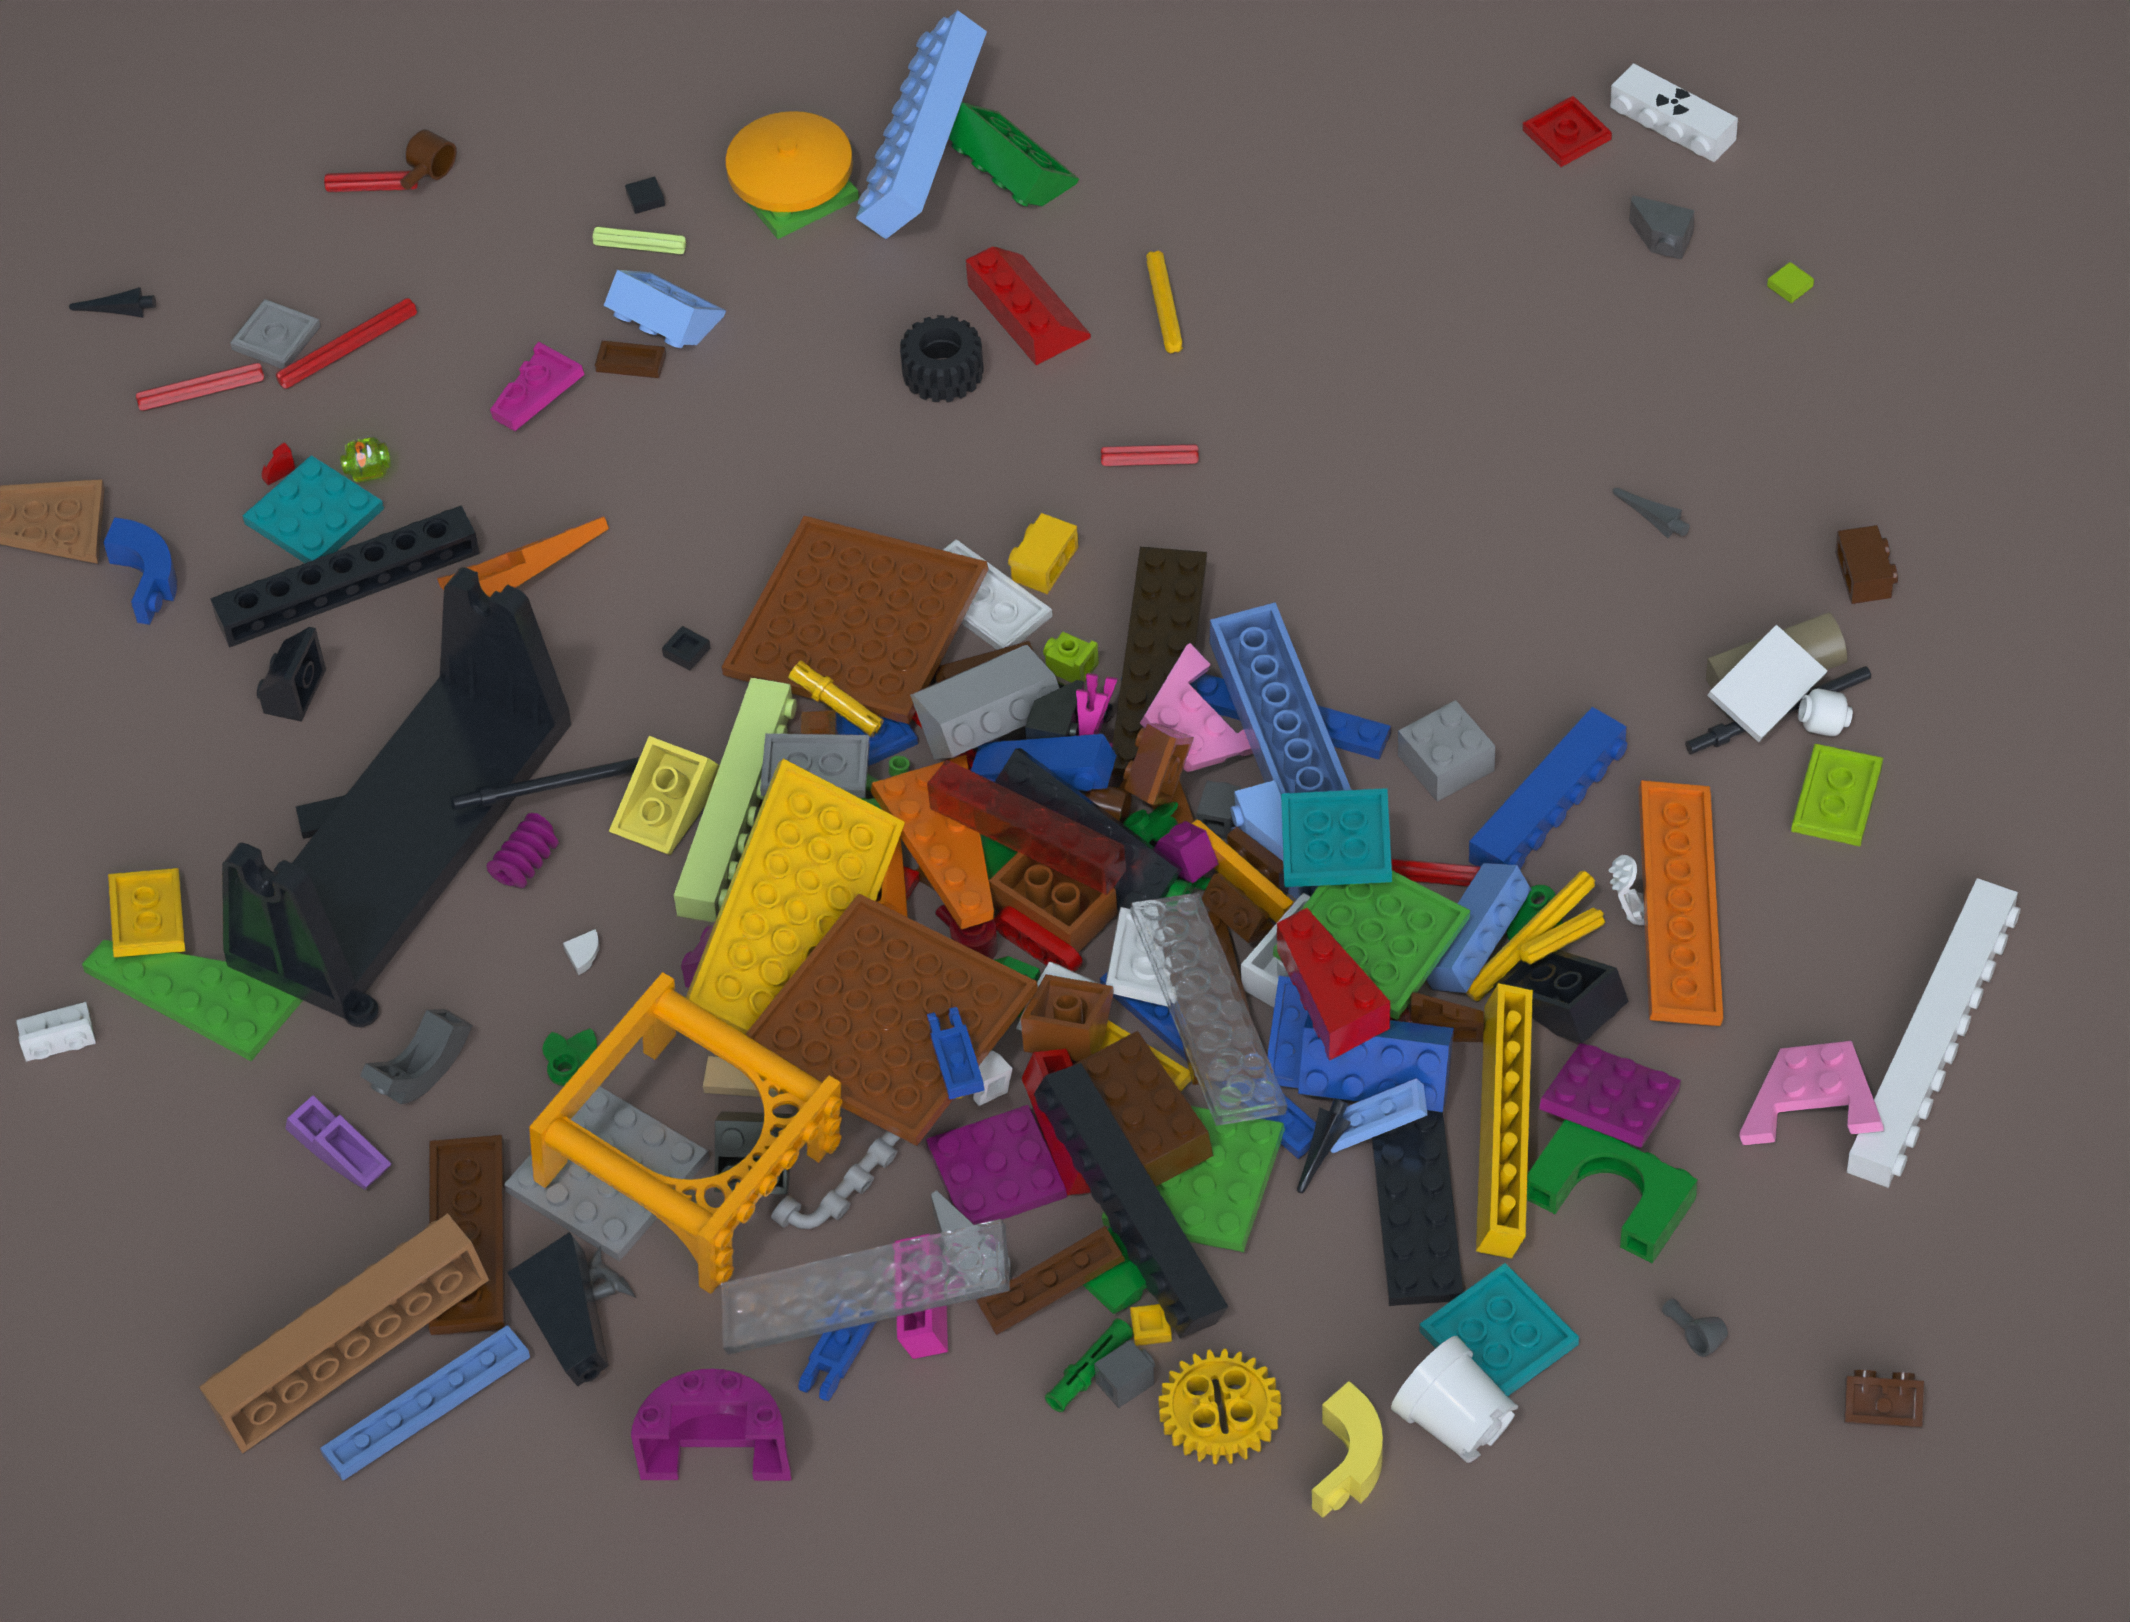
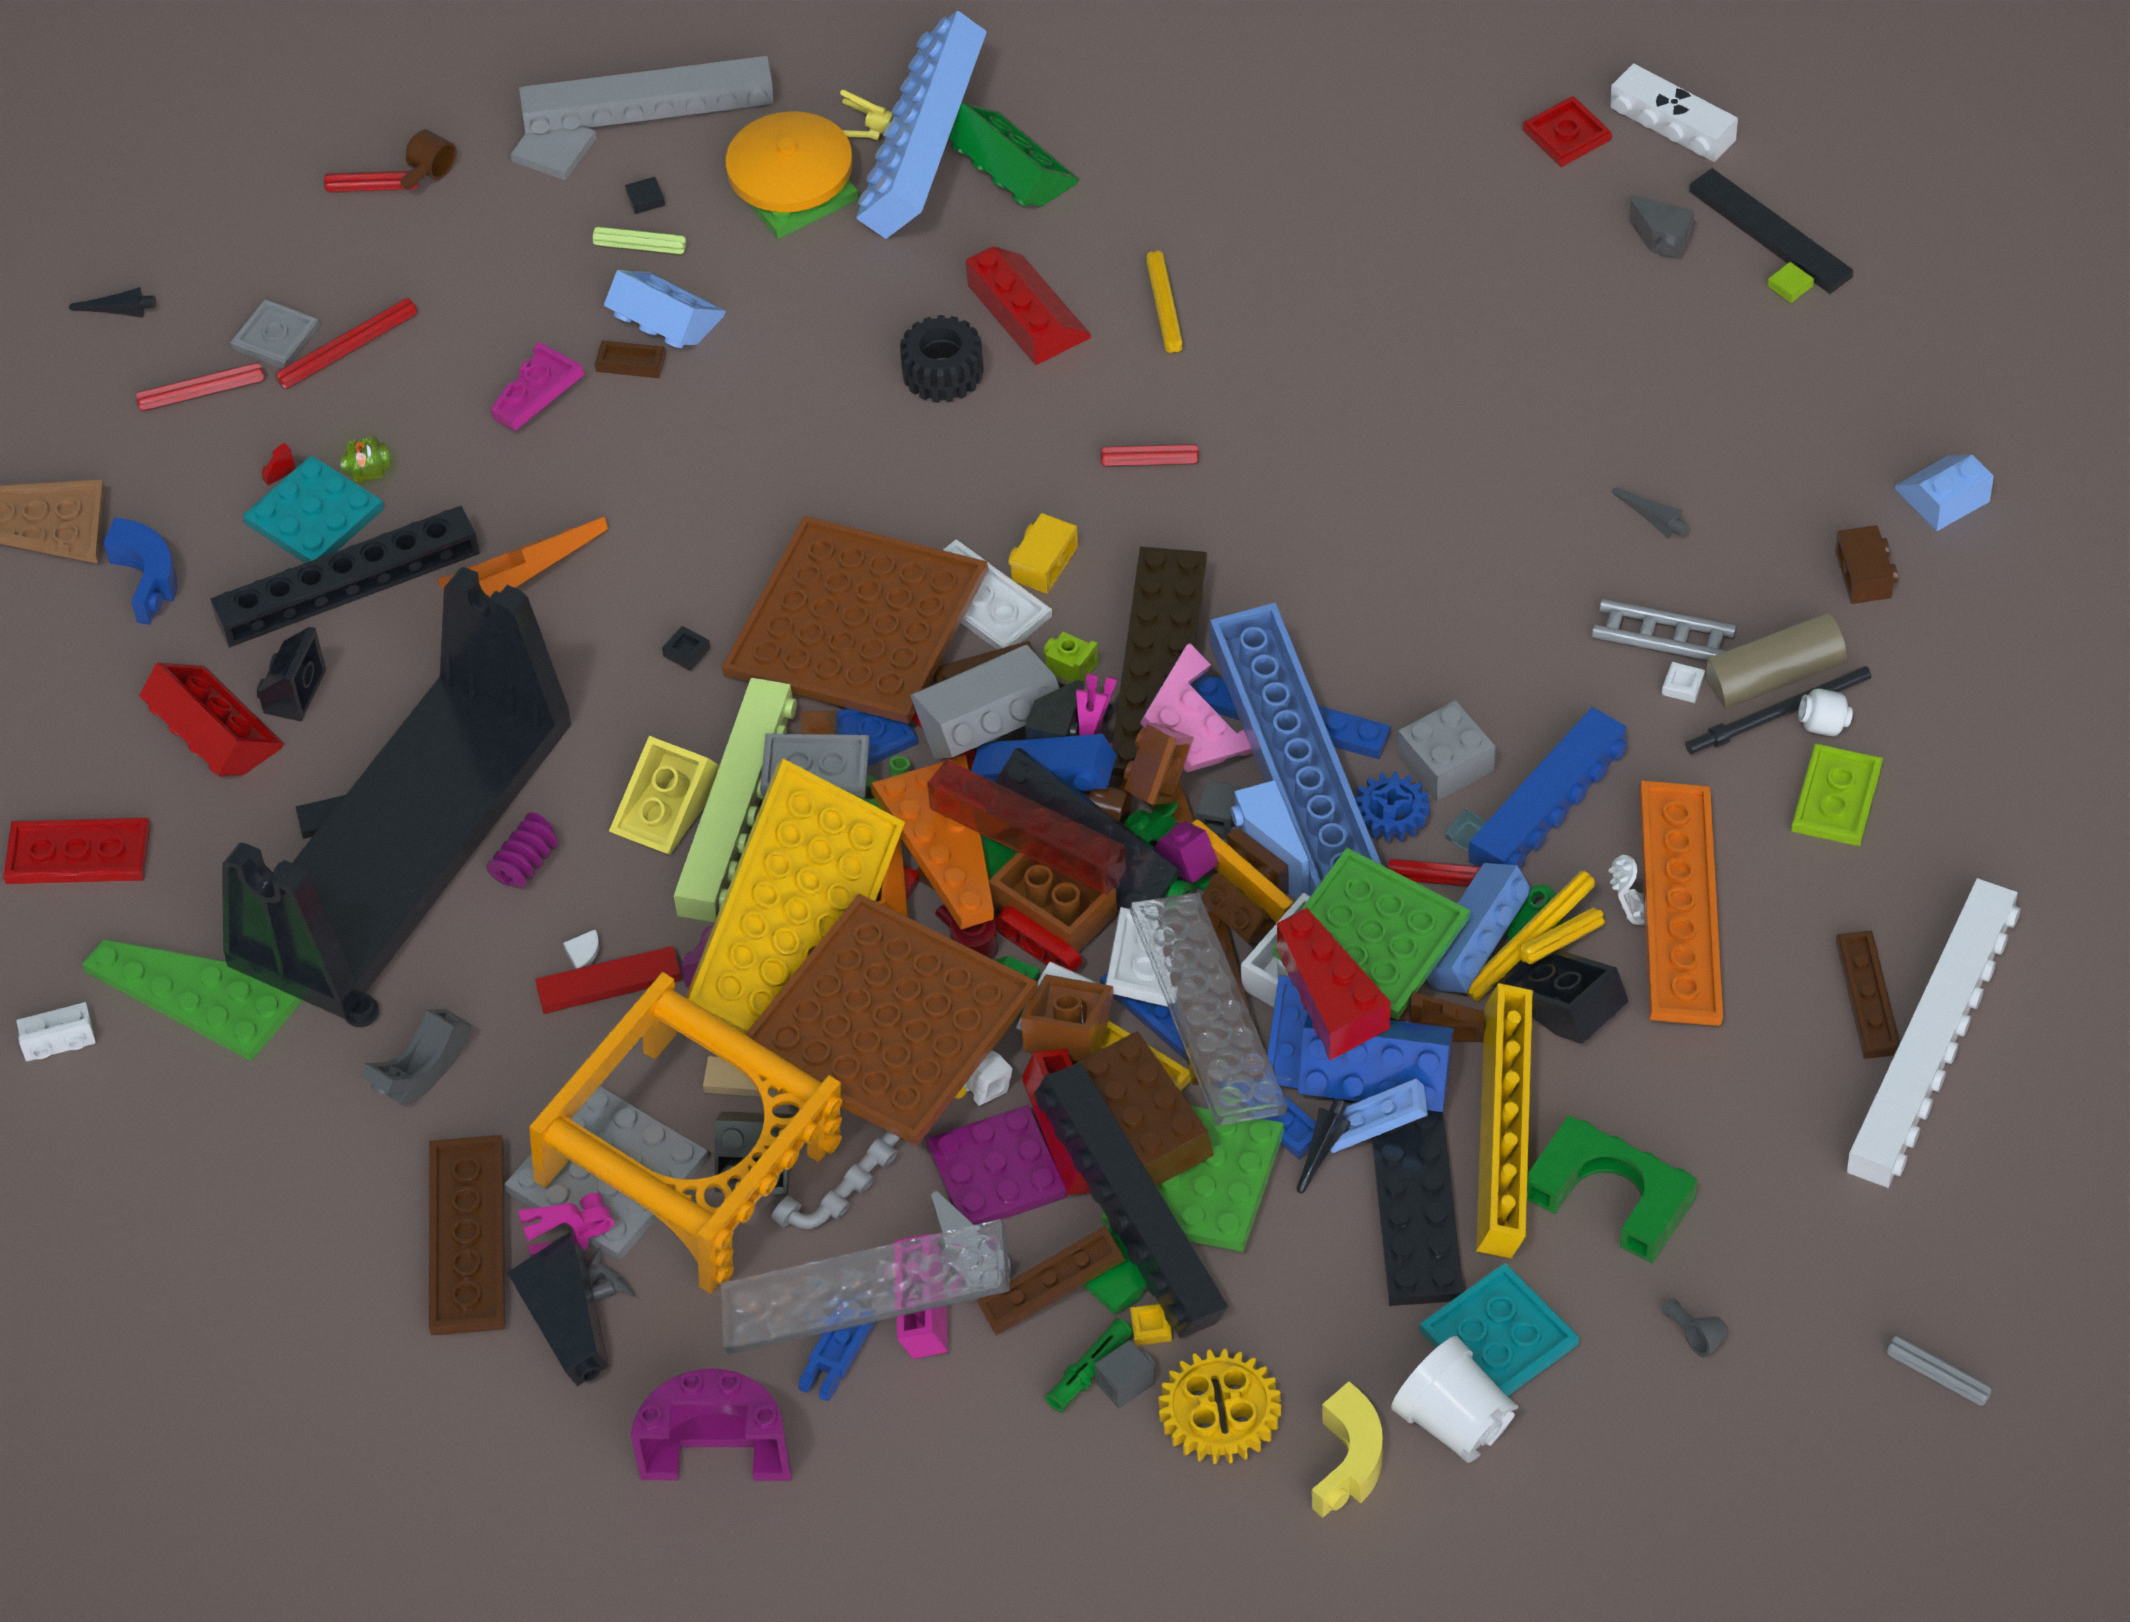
(77, 850): none -> red tile
(146, 912): yellow tile -> none
(209, 718): none -> red slope
(336, 1143): medium lavender slope -> none
(344, 1333): medium nougat brick -> none
(424, 1402): medium blue plate -> none
(488, 795): black bar -> none
(554, 151): none -> light grey tile
(567, 1054): green plate -> none
(585, 1224): none -> dark pink piece
(606, 979): none -> red tile
(647, 95): none -> light grey brick
(825, 691): yellow pin -> none
(876, 119): none -> light yellow plant
(955, 1056): blue hinge -> none
(1336, 837): teal plate -> none
(1393, 806): none -> blue gear
(1464, 829): none -> clear light blue tile
(1610, 1094): magenta plate -> none
(1652, 616): none -> light grey bar
(1683, 682): none -> white tile
(1767, 683): white tile -> none
(1770, 230): none -> black tile
(1810, 1080): bright pink wing -> none
(1867, 994): none -> reddish brown tile
(1884, 1400): reddish brown bracket -> none
(1939, 1370): none -> light grey axle
(1948, 489): none -> light blue slope

